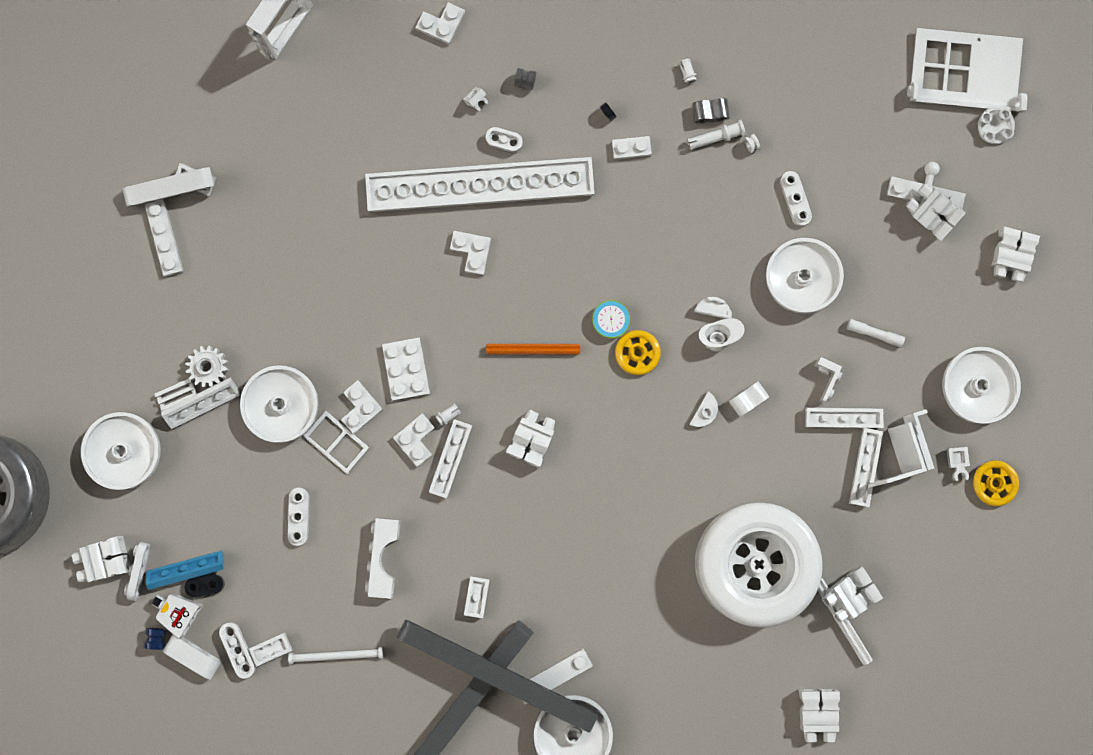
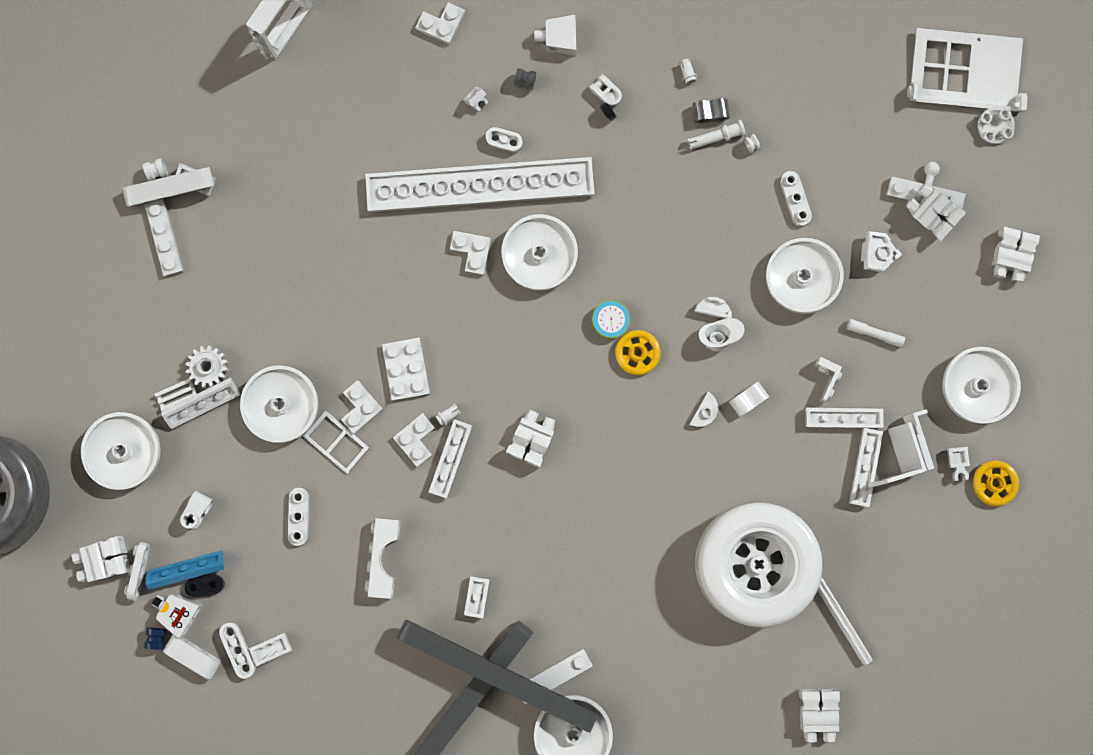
(154, 170): none -> white wheel
(197, 508): none -> white piece
(335, 655): white bar -> none
(539, 252): none -> white dish
(559, 35): none -> white torso
(559, 349): orange axle -> none
(610, 95): none -> white plate
(631, 148): white plate -> none
(846, 599): white hips -> none
(878, 252): none -> white plate

